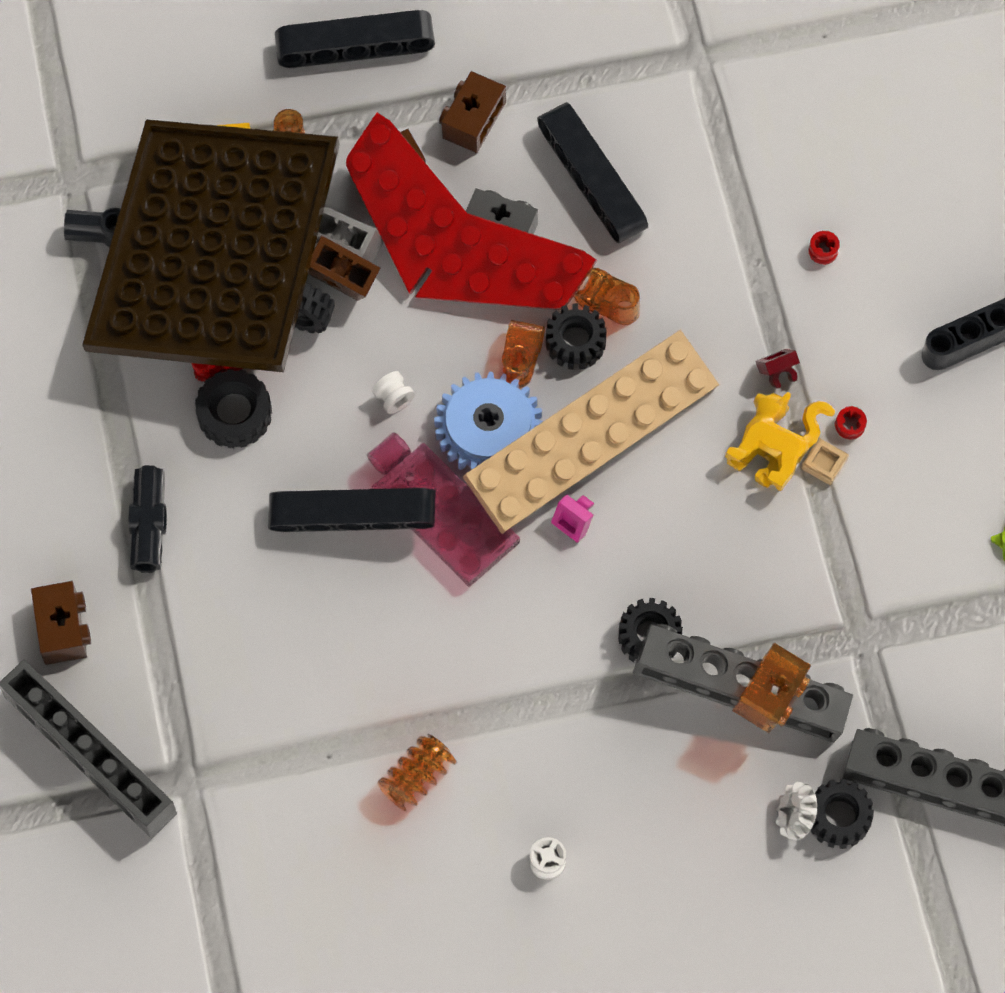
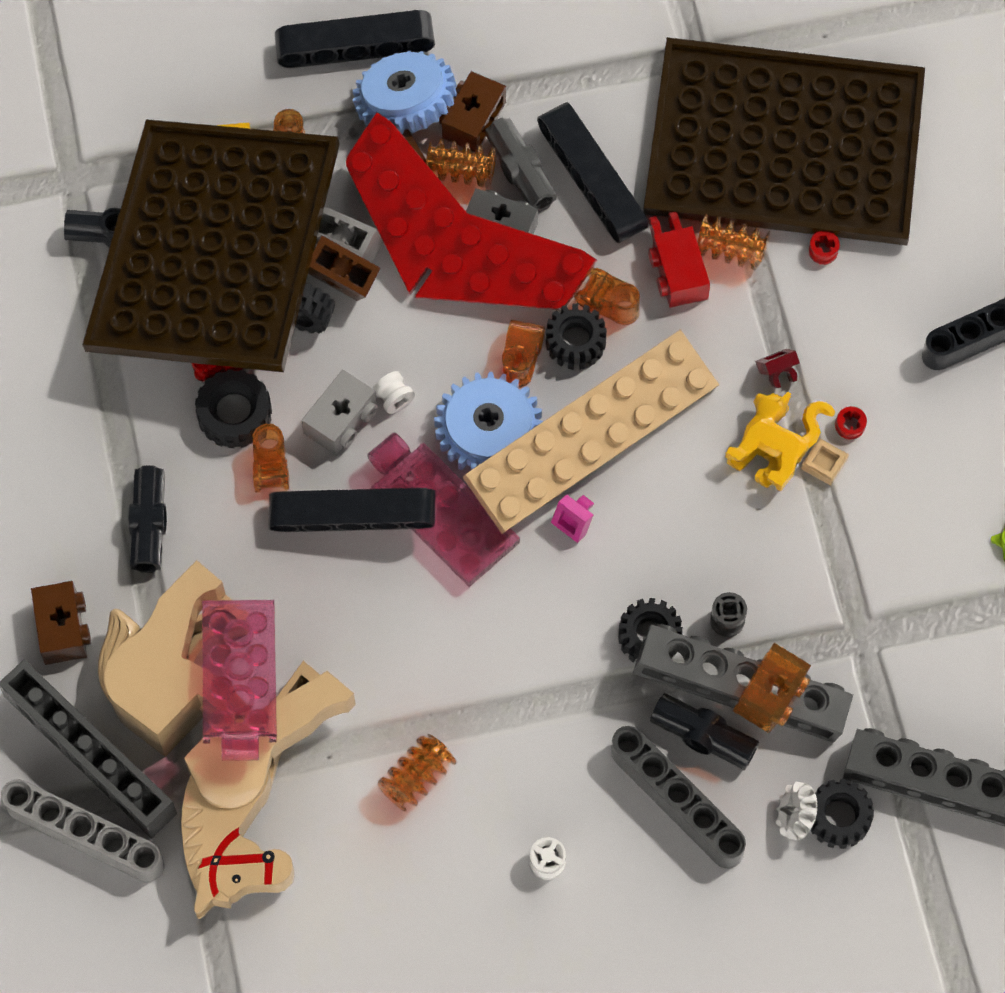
(70, 818): none -> light grey beam
(158, 694): none -> tan animal
(239, 675): none -> clear pink hinge
(269, 465): none -> clear orange piece
(341, 396): none -> light grey brick
(406, 90): none -> light blue gear
(461, 163): none -> clear orange piece
(520, 164): none -> dark grey piece
(674, 780): none -> dark grey beam
(679, 263): none -> red hinge
(704, 731): none -> black piece
(725, 621): none -> dark grey wheel
(732, 243): none -> clear orange piece
(786, 141): none -> dark brown plate

